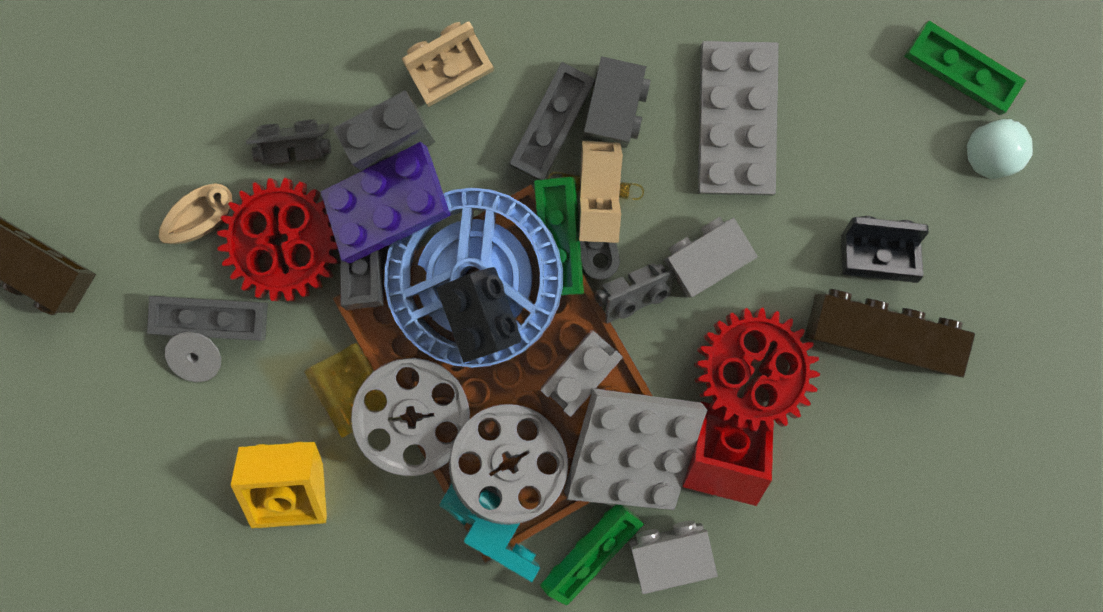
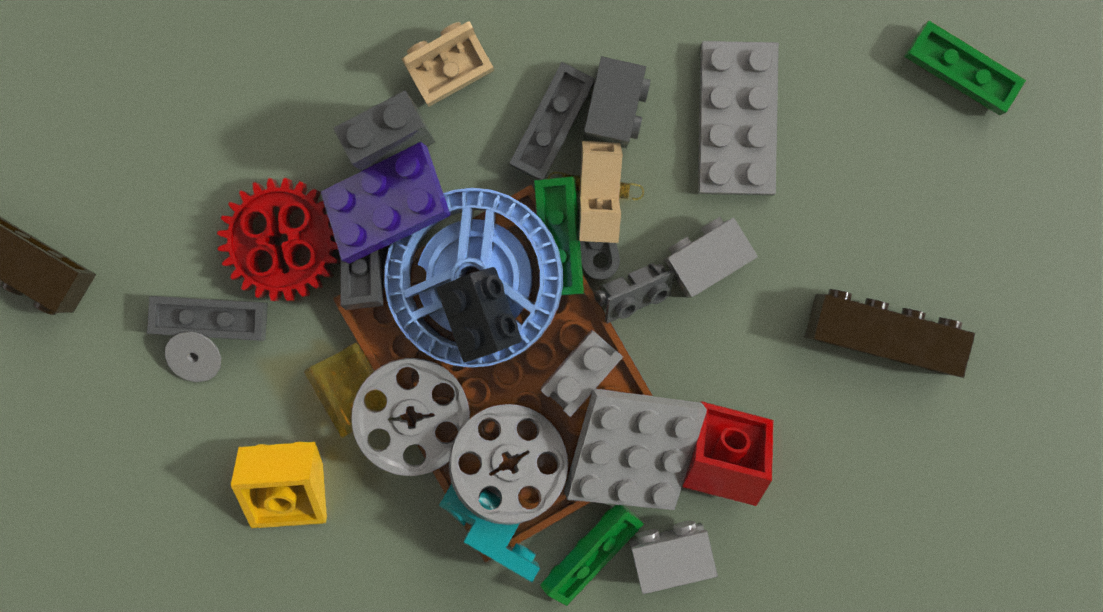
(196, 214): tan arm -> none
(274, 142): dark grey hinge -> none
(783, 390): red gear -> none
(883, 249): black bracket -> none
(999, 148): light aqua hair -> none

